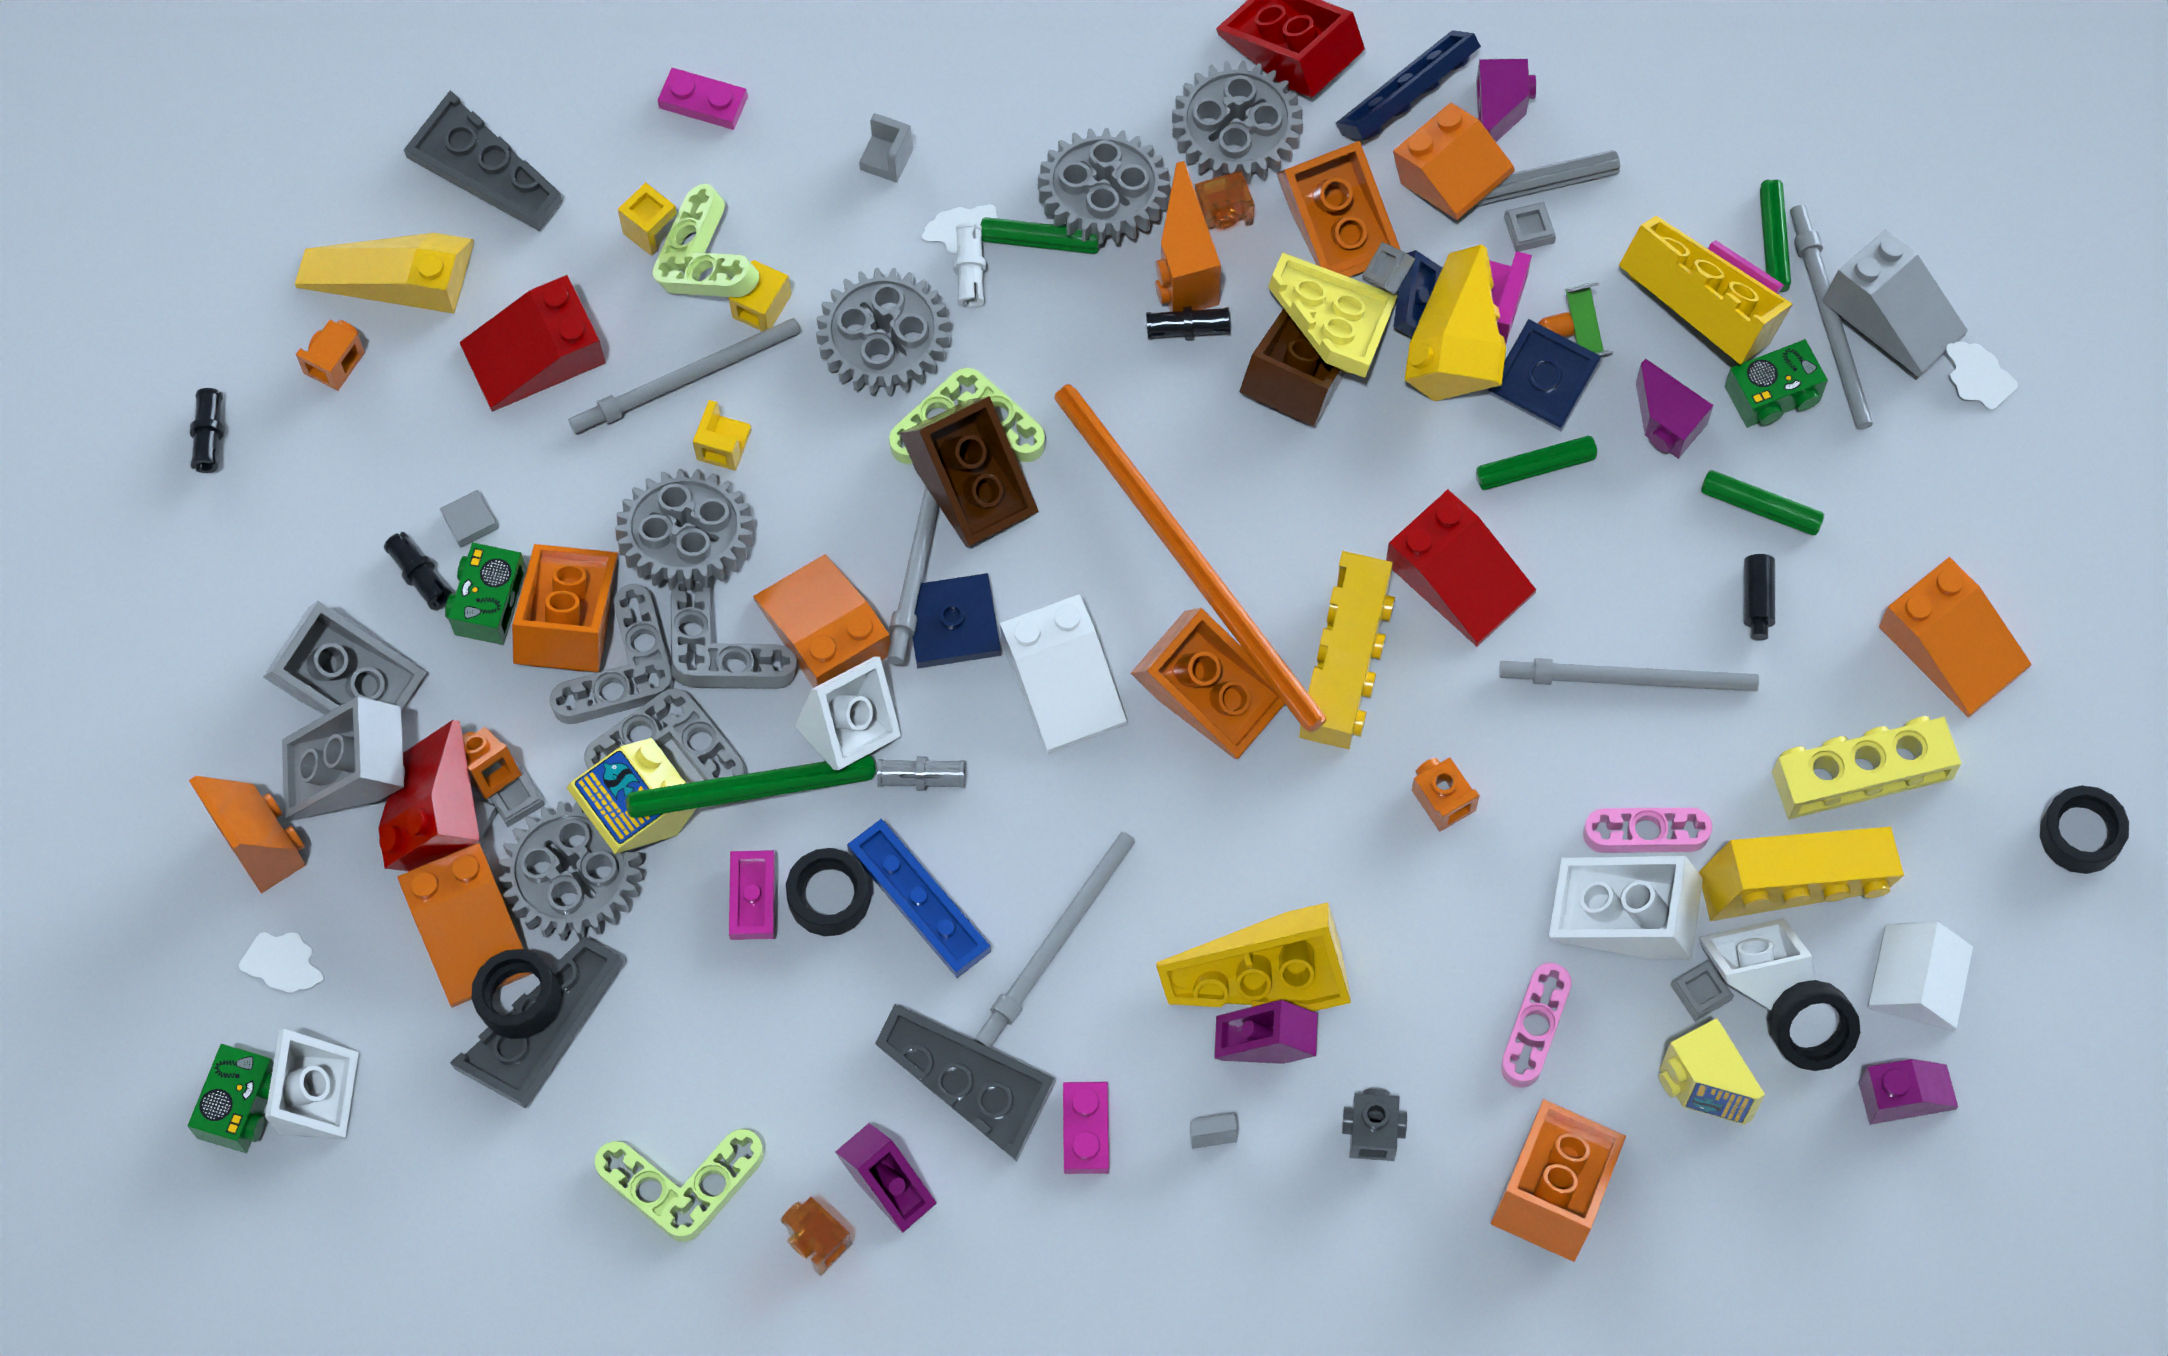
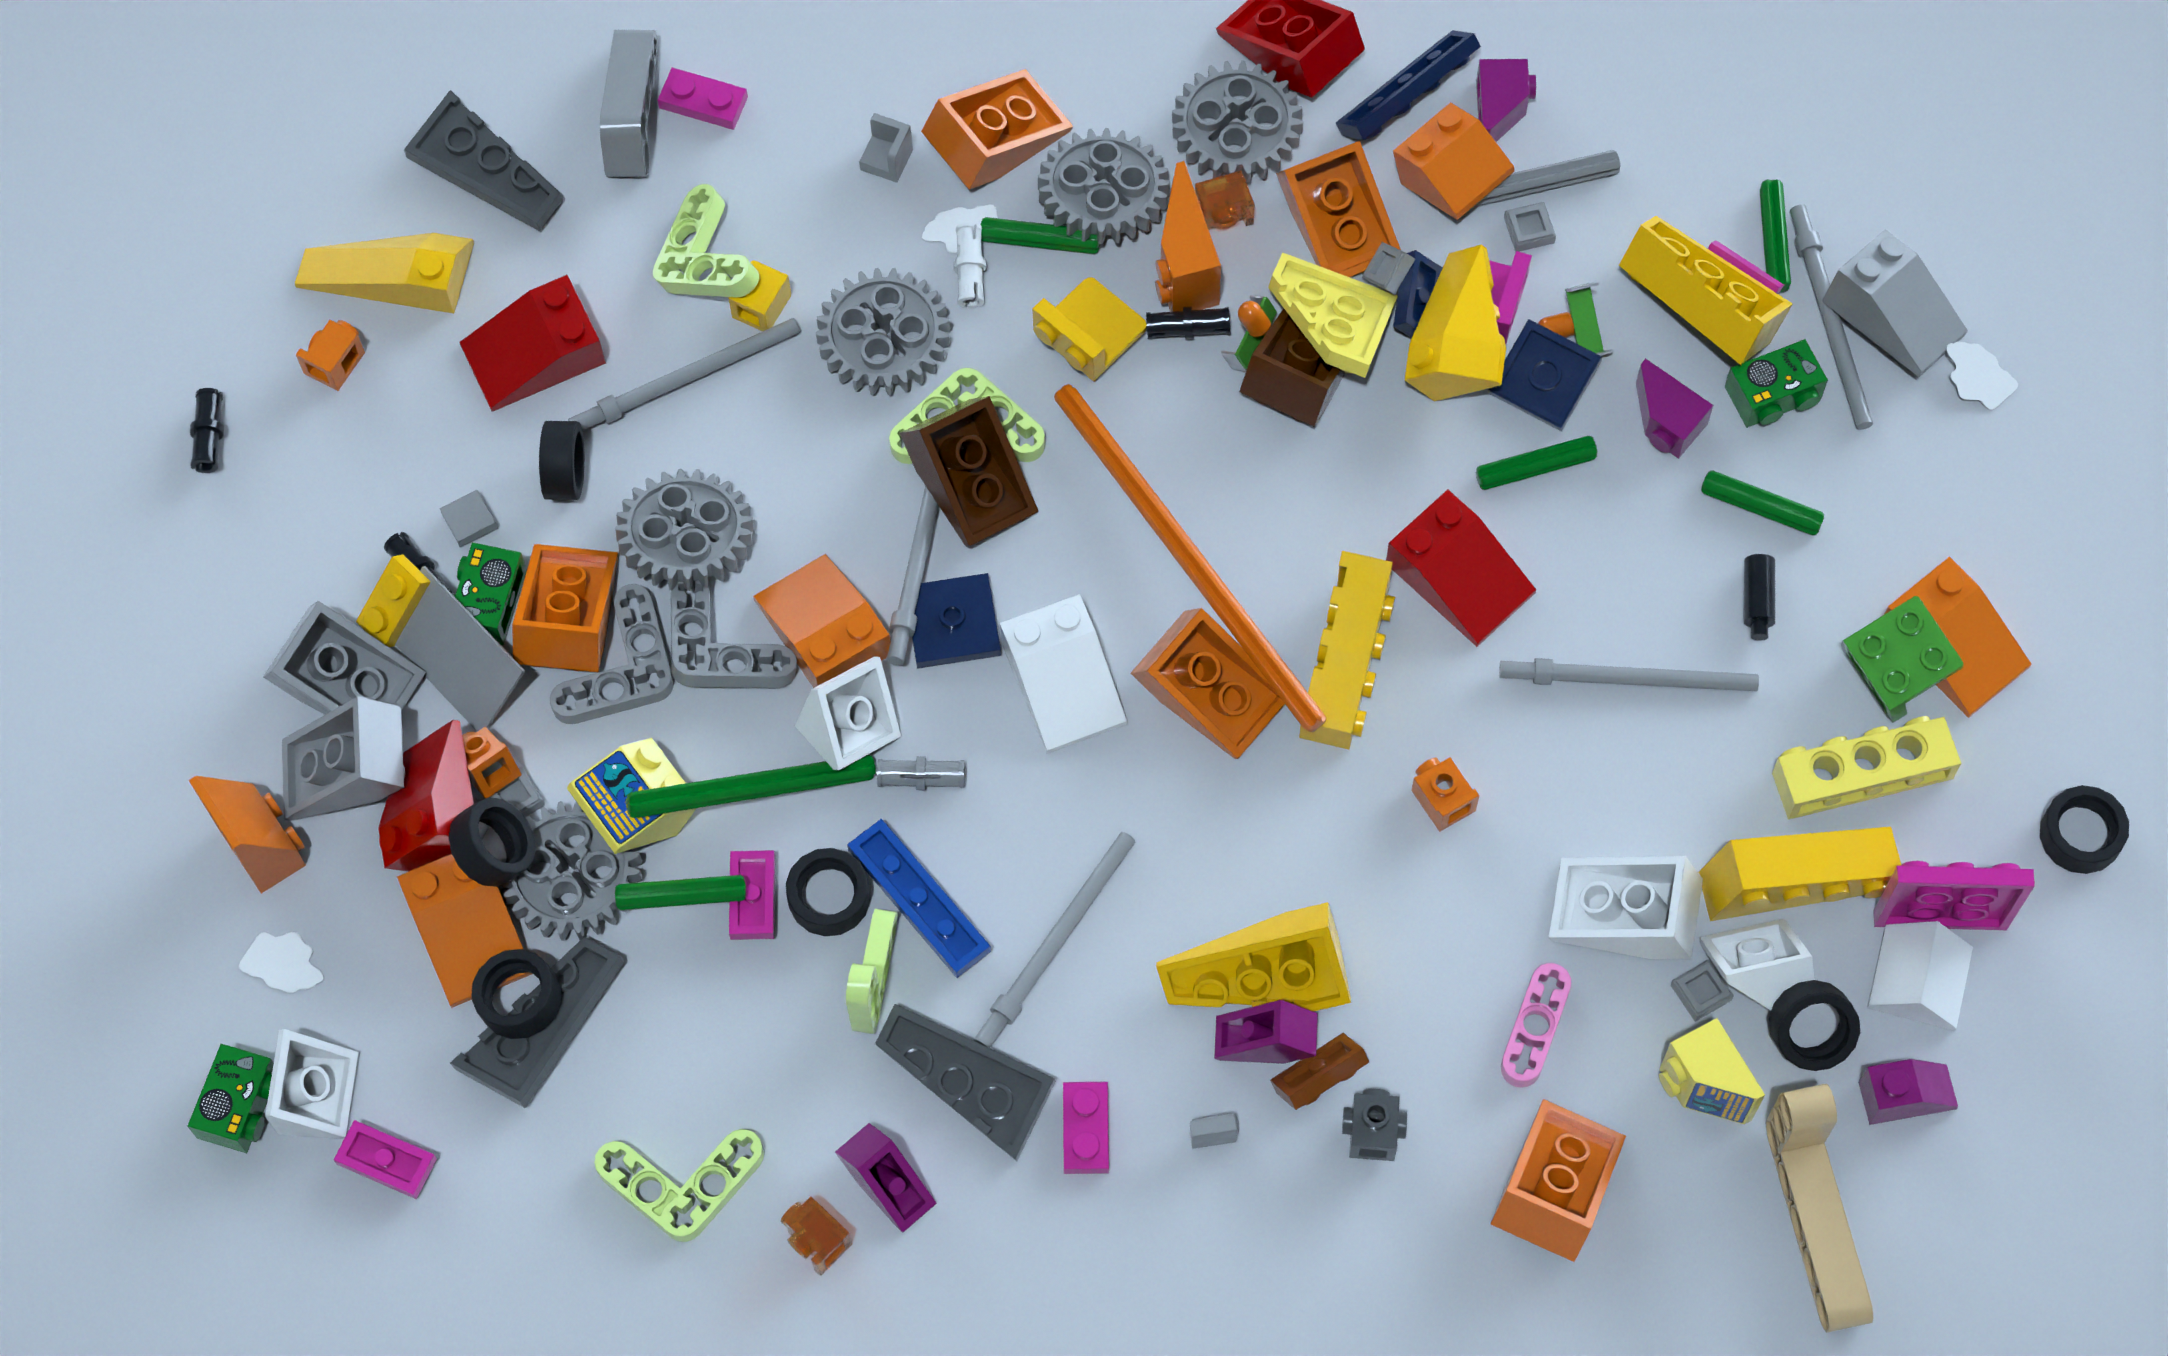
(385, 1159): none -> dark pink plate
(393, 600): none -> yellow plate
(459, 655): none -> light grey piece
(475, 858): none -> black tyre
(561, 460): none -> black tyre
(628, 103): none -> light grey beam
(645, 216): yellow panel -> none
(675, 728): light grey beam -> none
(680, 892): none -> green axle
(720, 438): yellow panel -> none
(868, 981): none -> yellowish green beam
(994, 127): none -> orange slope
(1088, 327): none -> yellow bracket
(1257, 319): none -> piece
(1314, 1075): none -> dark orange plate
(1660, 816): bright pink beam -> none
(1797, 1141): none -> tan beam
(1902, 656): none -> bright green bracket
(1955, 895): none -> dark pink plate

